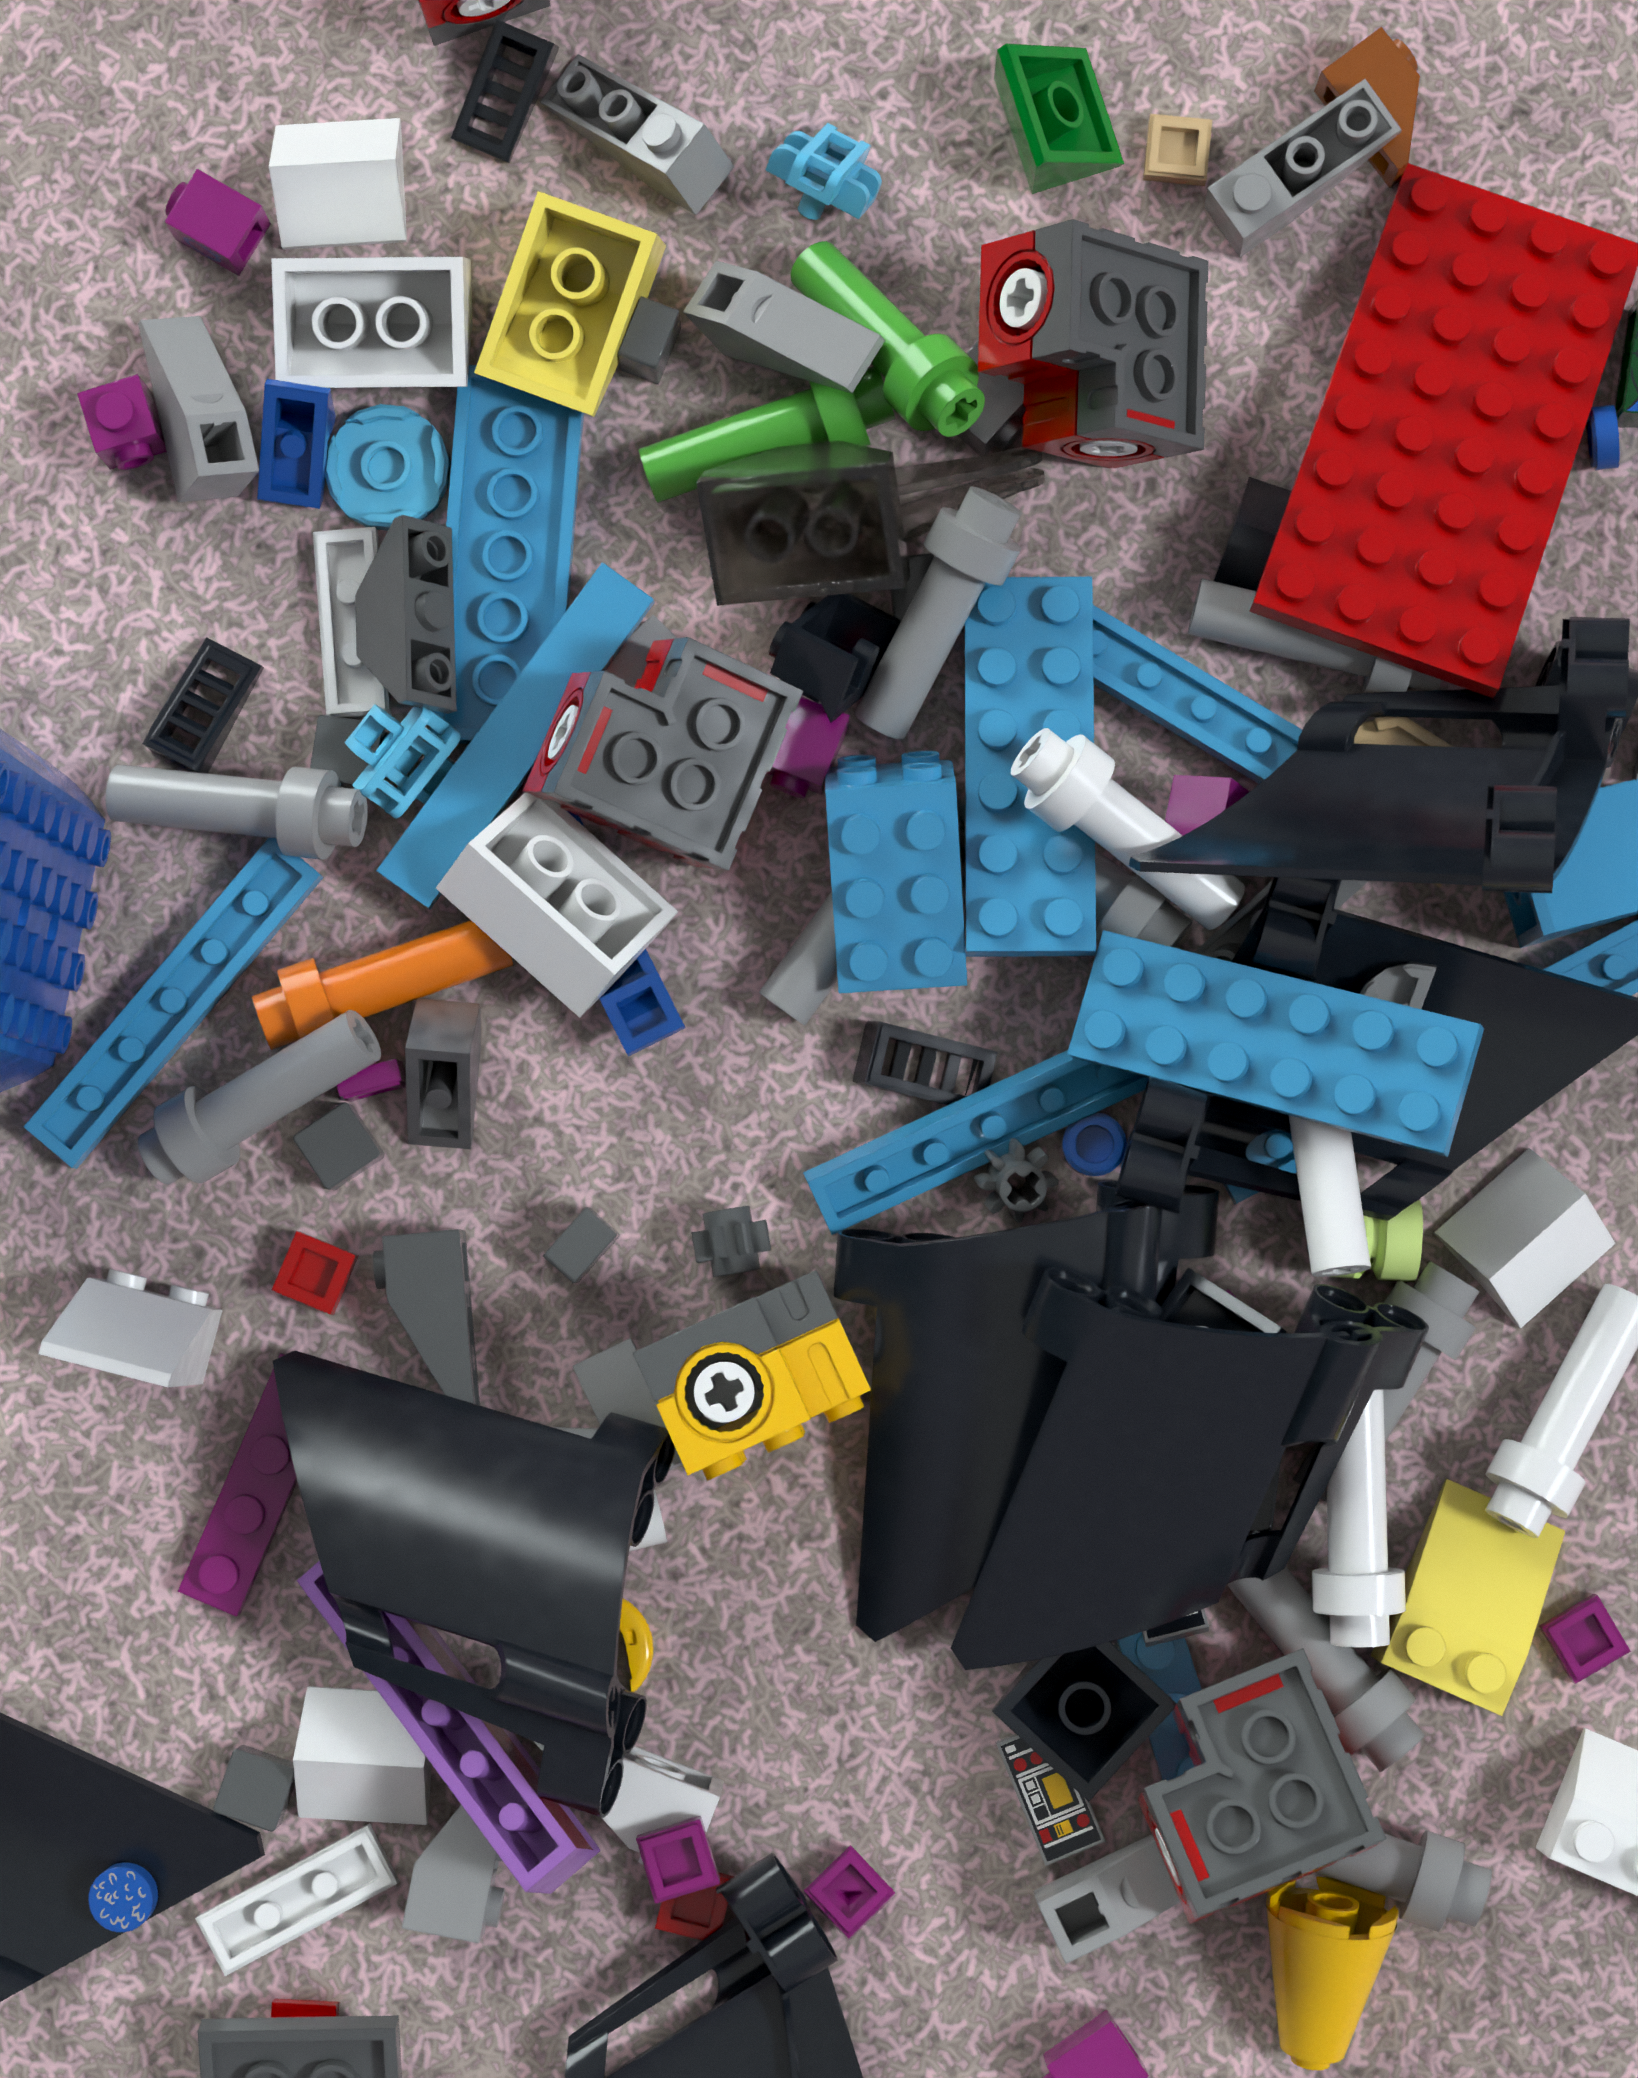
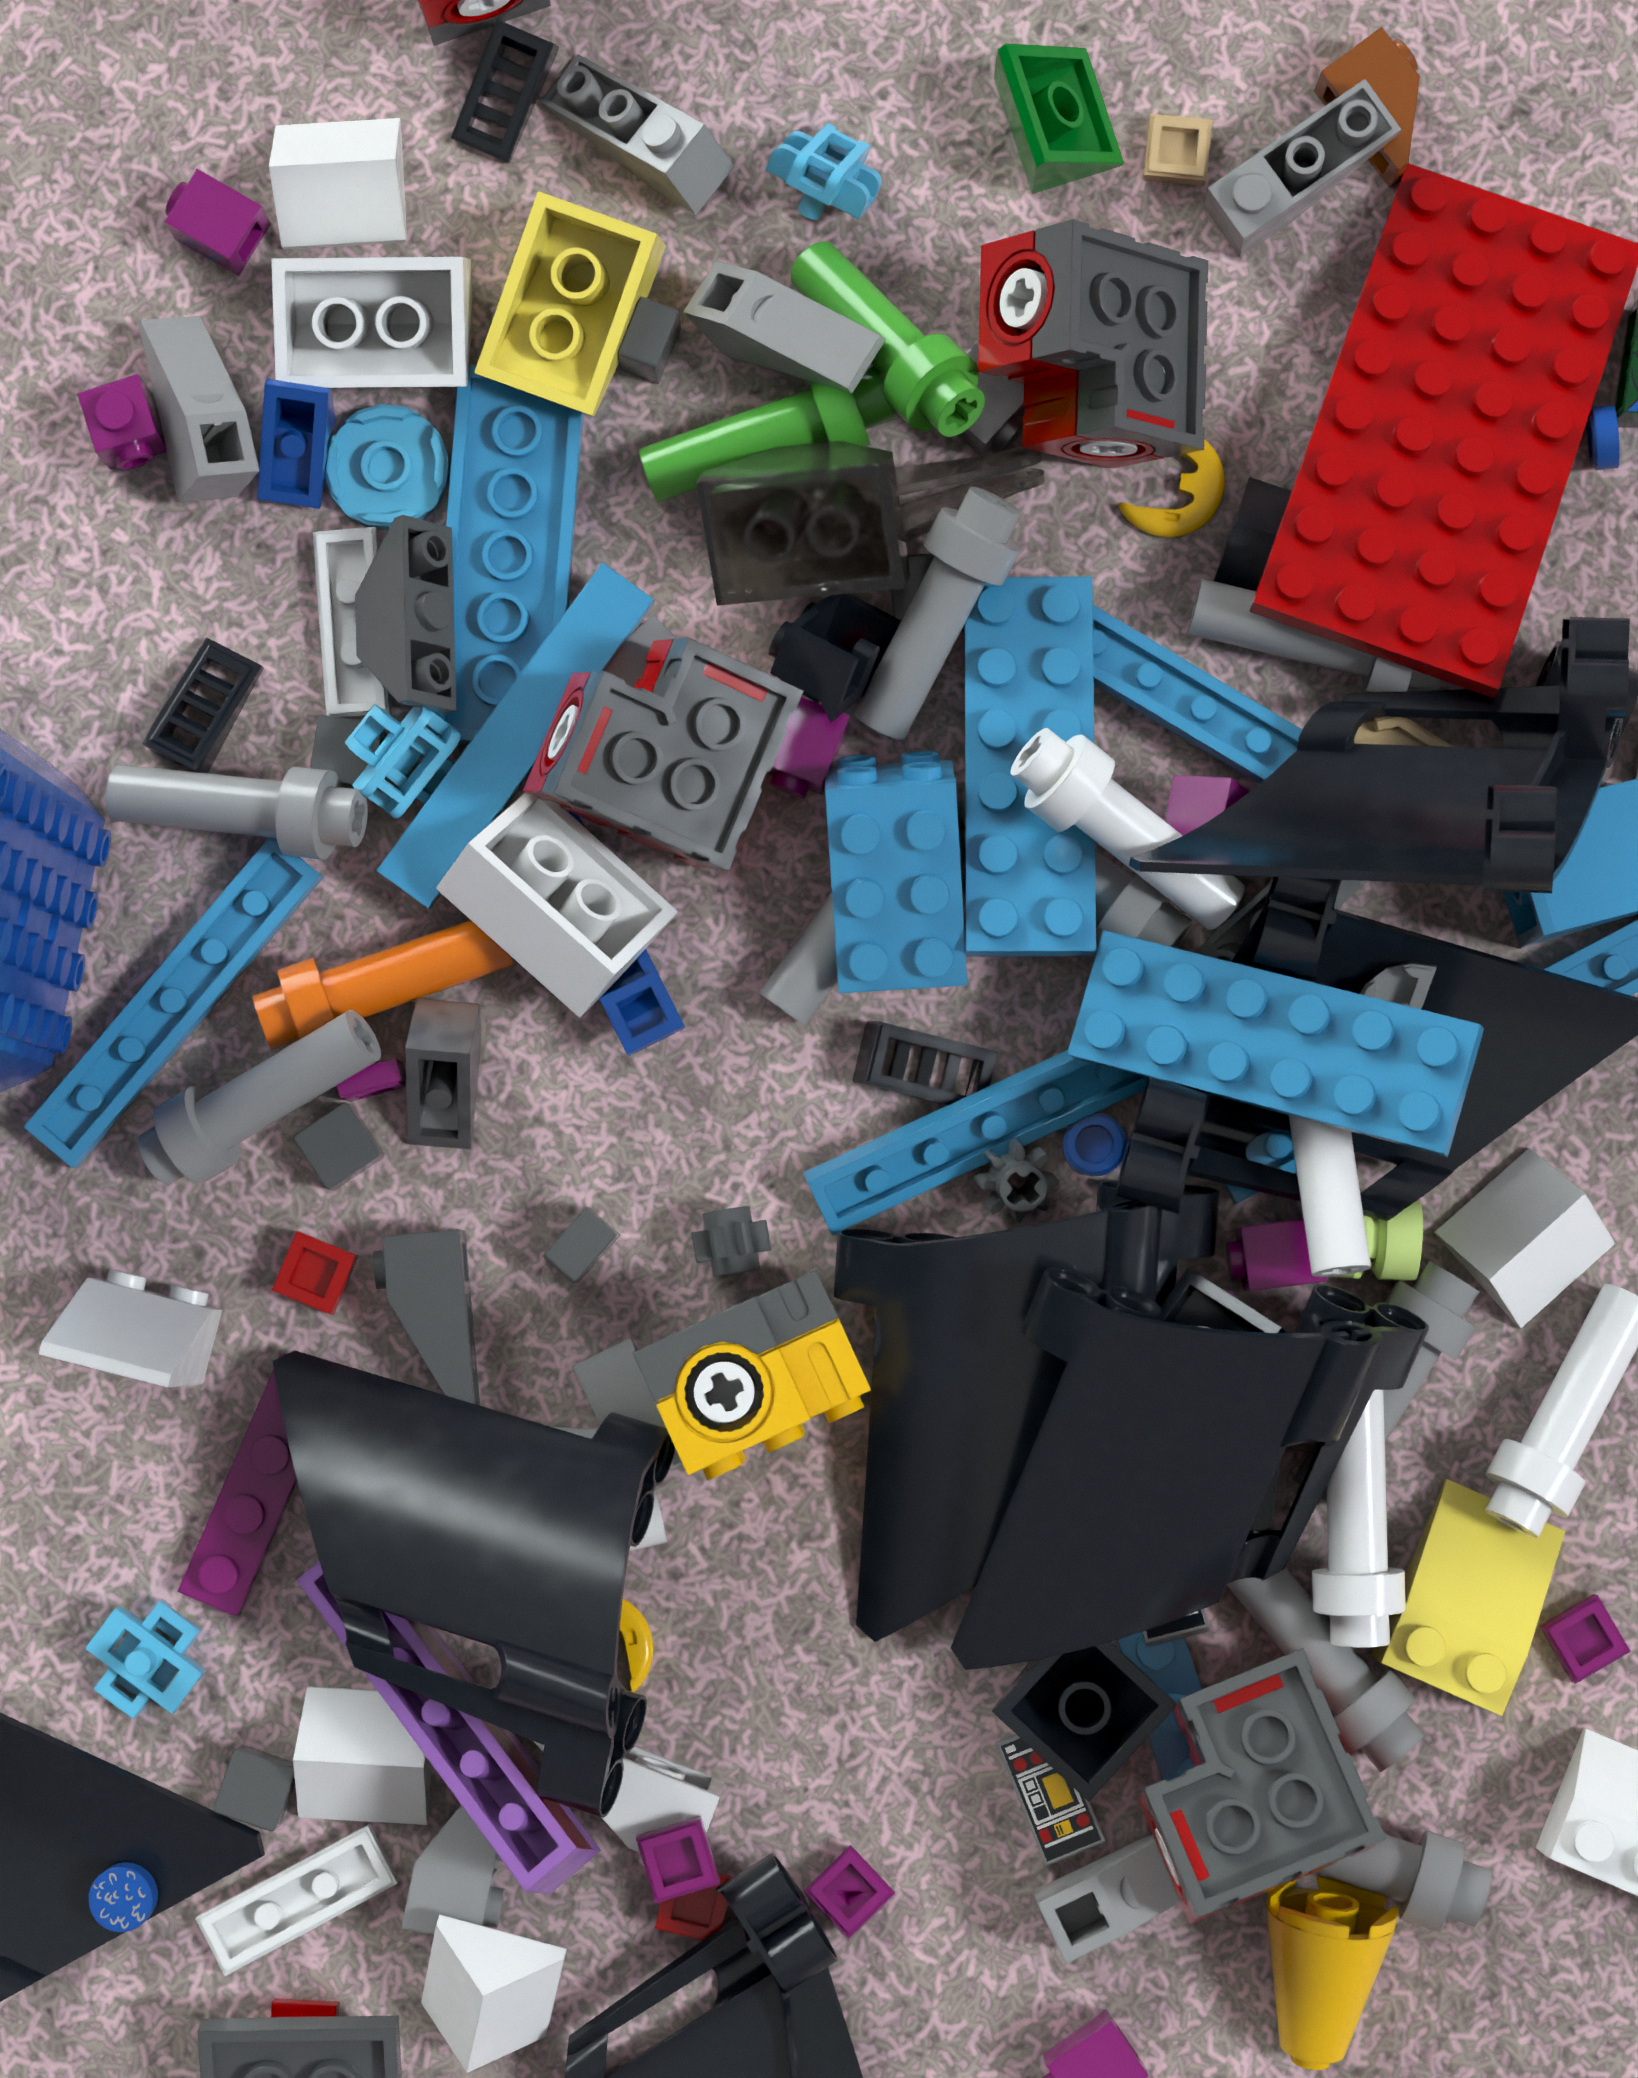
(142, 1655): none -> medium azure piece
(489, 1989): none -> white slope
(1204, 487): none -> yellow head
(1270, 1256): none -> magenta brick

